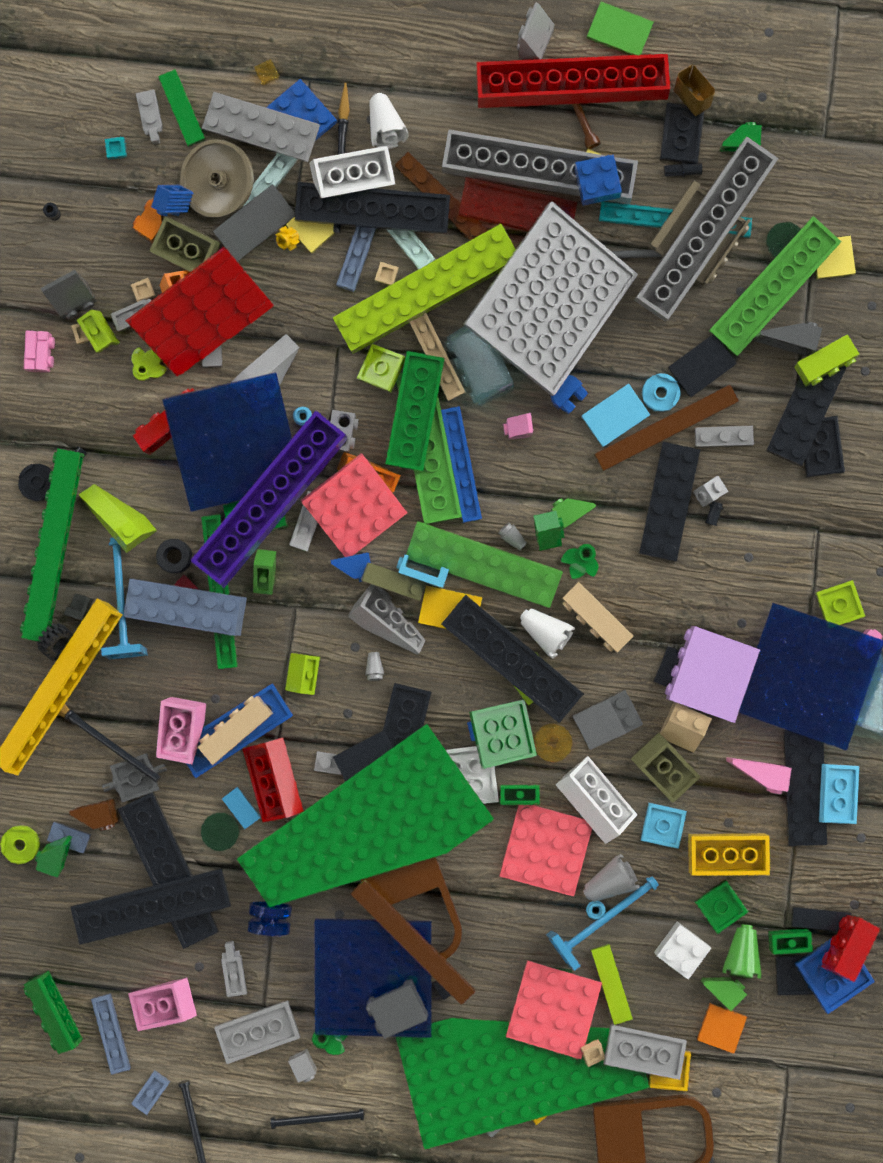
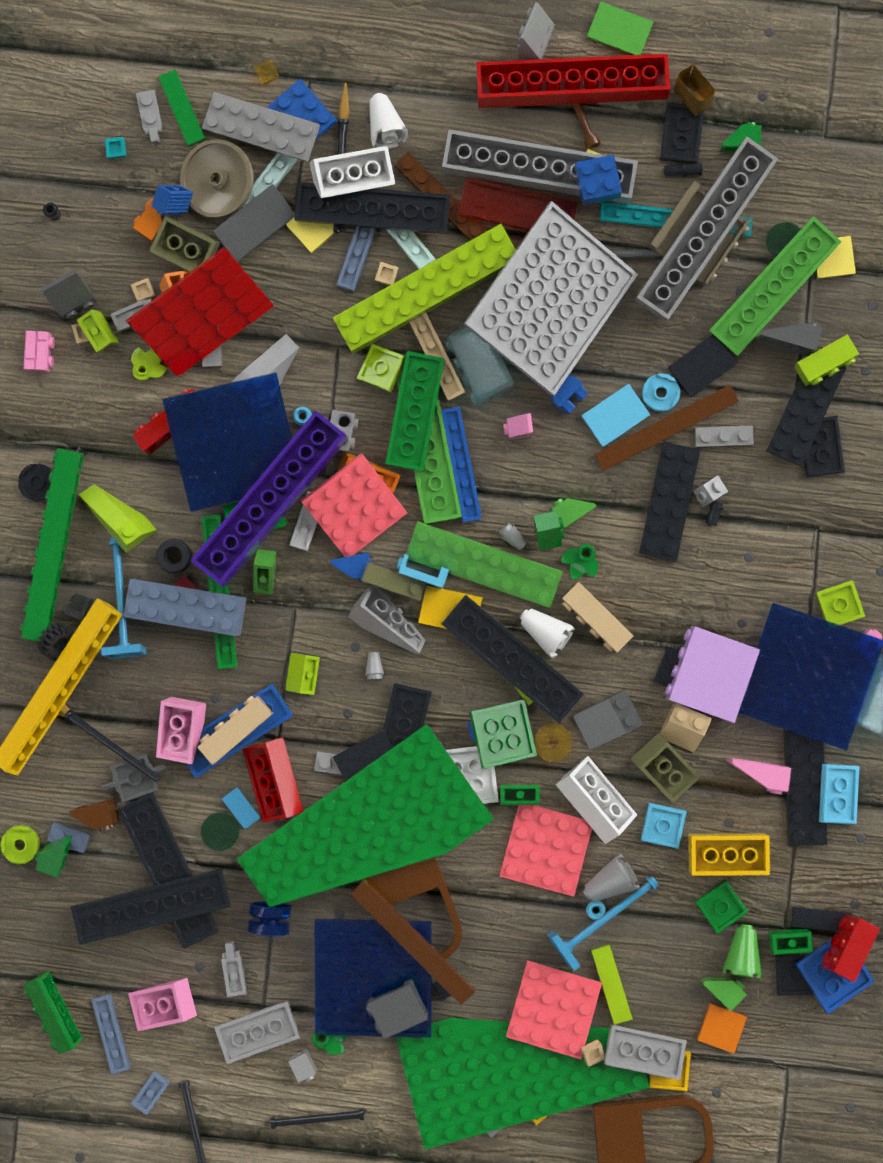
(287, 238): yellow gear -> none
(682, 950): white brick -> none

